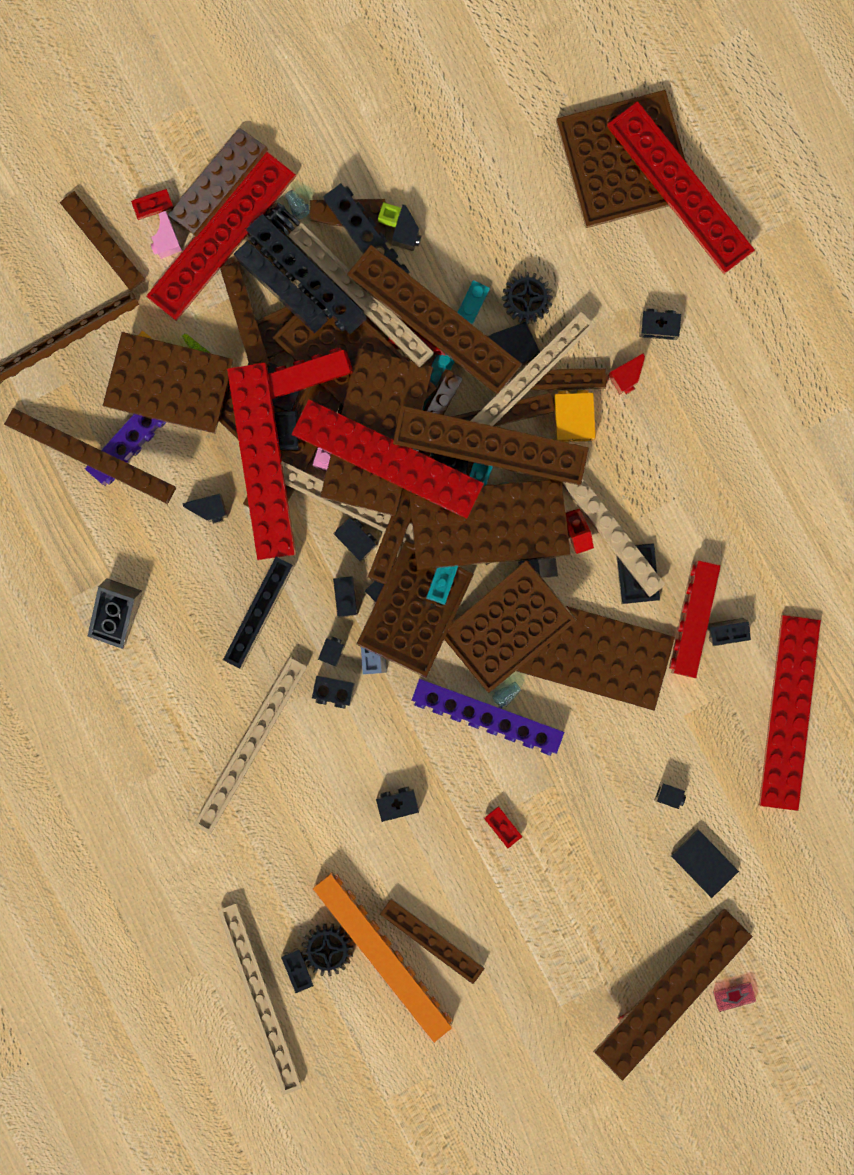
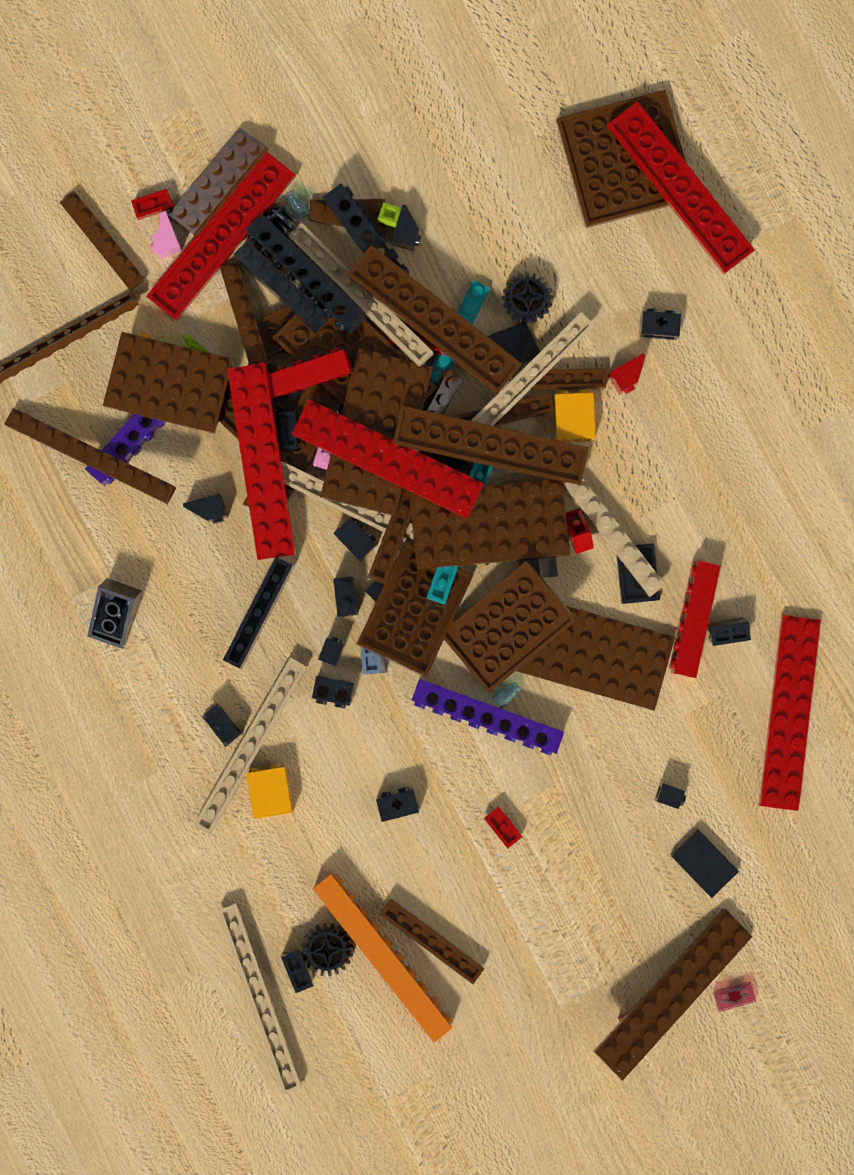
(222, 725): none -> black hinge
(269, 791): none -> light orange brick

